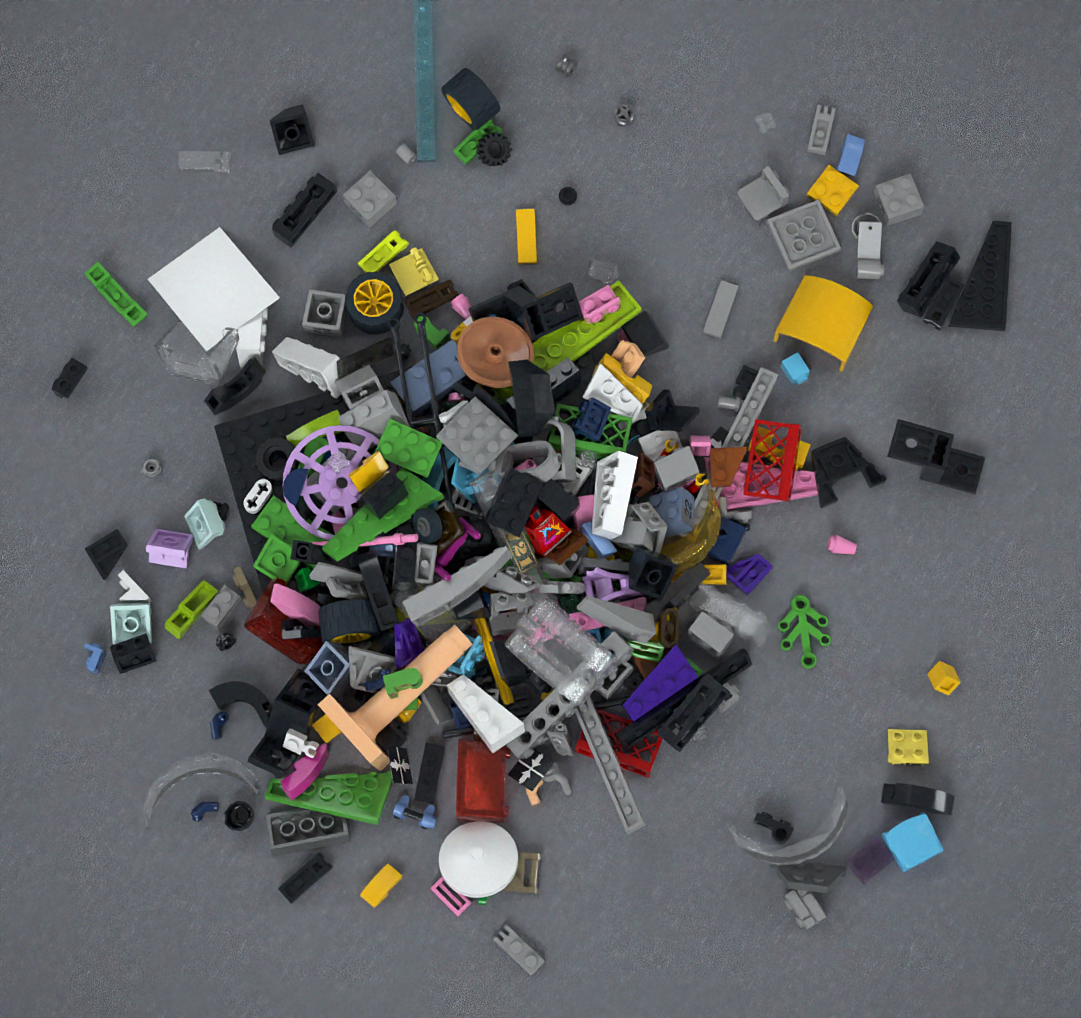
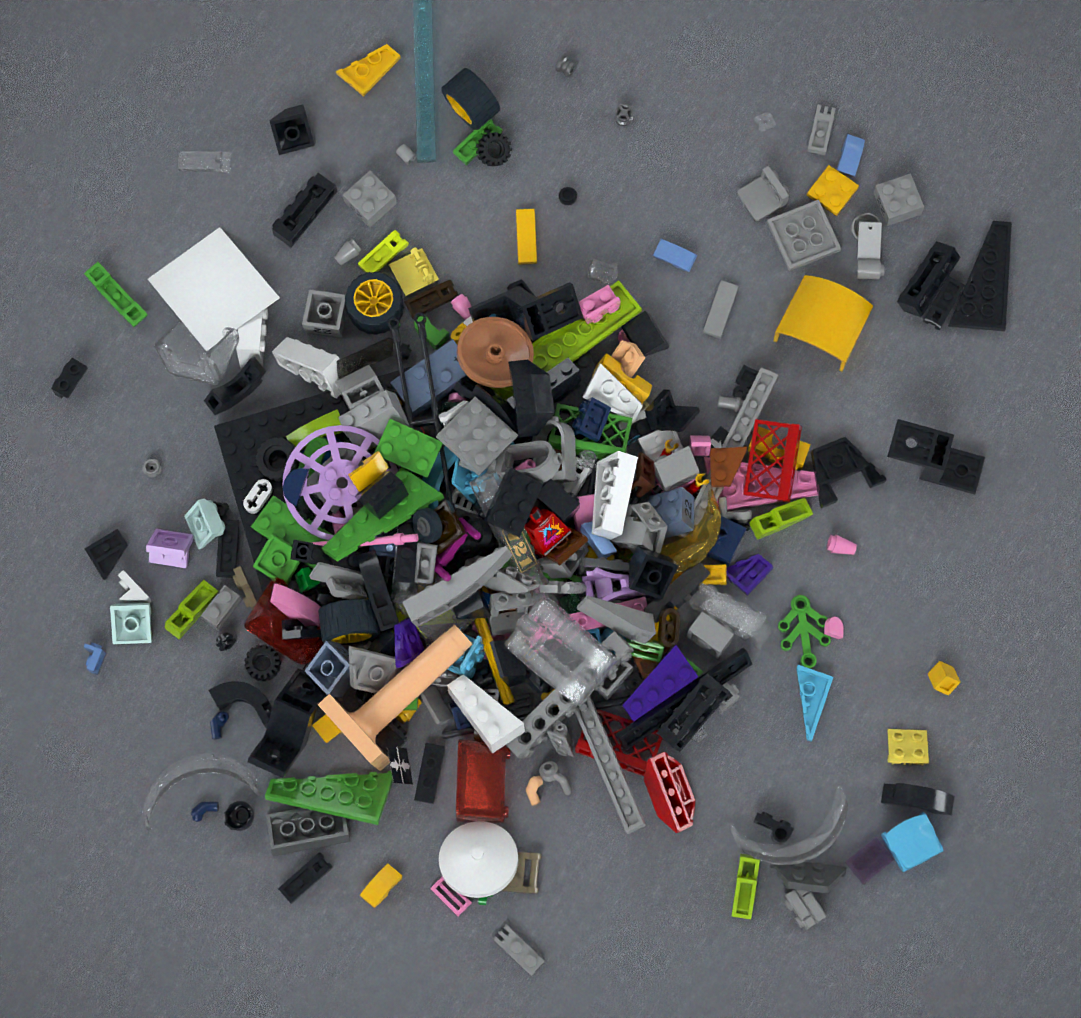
(132, 653): black bracket -> none
(228, 549): none -> black plate
(262, 651): none -> black tyre
(298, 743): white plate -> none
(304, 773): dark pink slope -> none
(338, 457): clear plate -> none
(347, 252): none -> light grey cone
(366, 72): none -> yellow wing
(378, 683): dark blue arm -> none
(402, 680): bright green leg -> none
(426, 819): medium blue piece -> none
(531, 770): black sticker -> none
(670, 791): none -> red wedge
(675, 255): none -> medium blue slope
(745, 886): none -> lime slope
(780, 518): none -> lime slope
(795, 369): medium azure brick -> none
(813, 693): none -> medium azure wing
(834, 627): none -> bright pink tile

